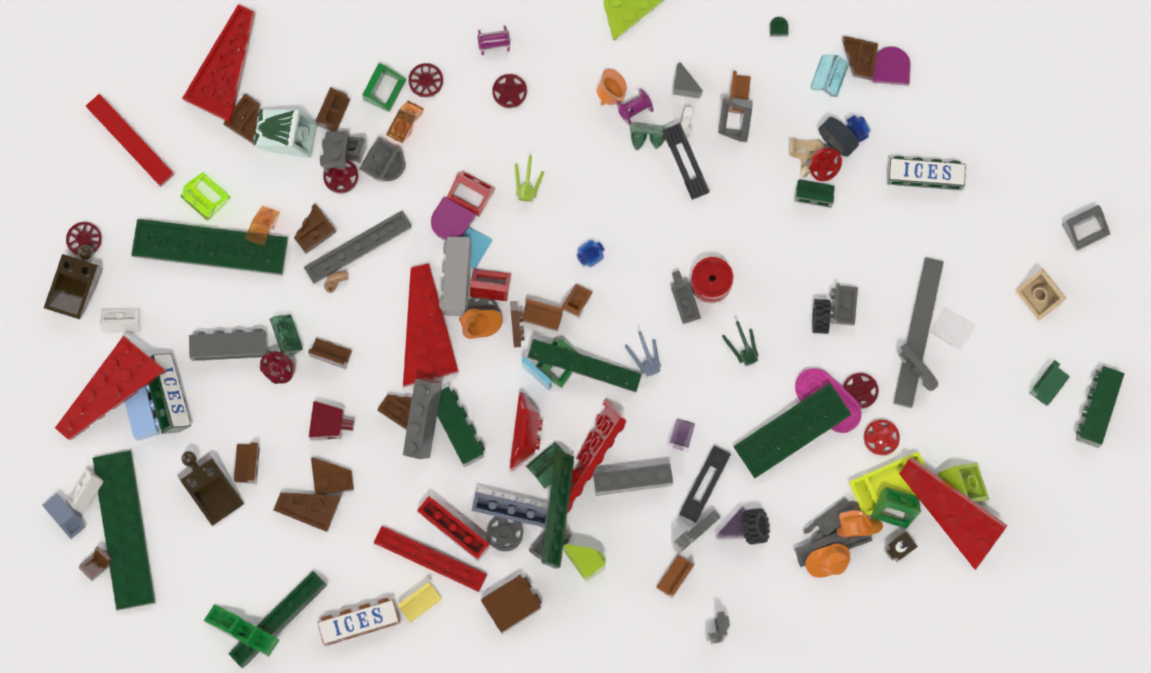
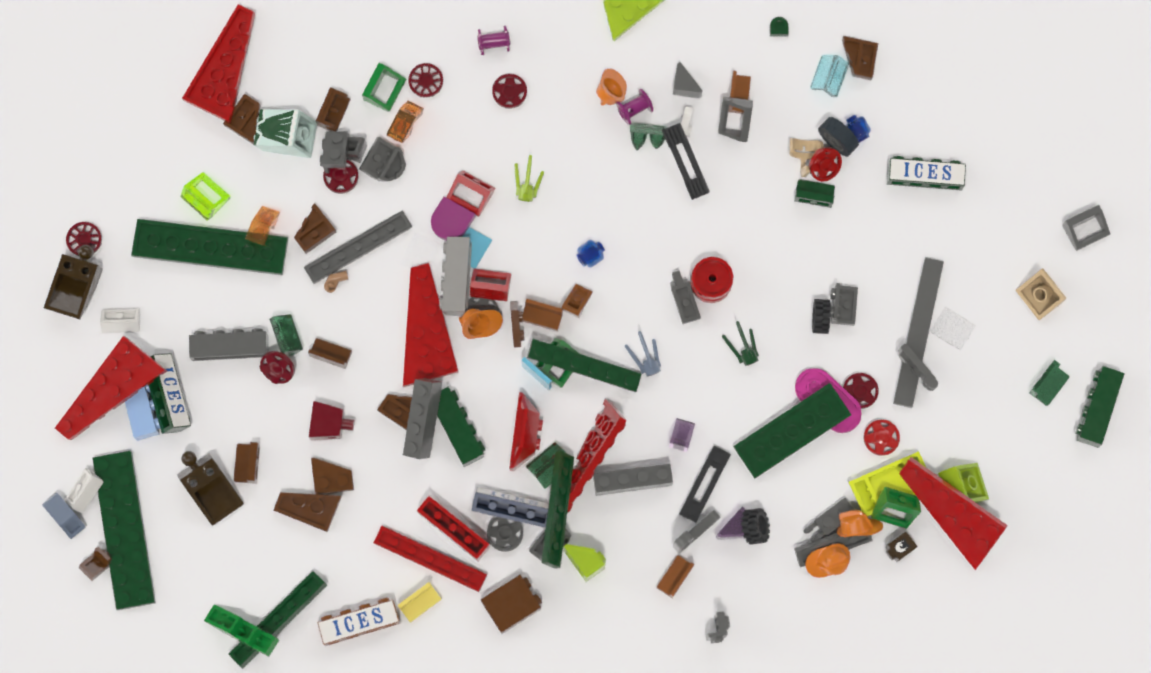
(129, 140): red tile -> none
(892, 67): magenta tile -> none

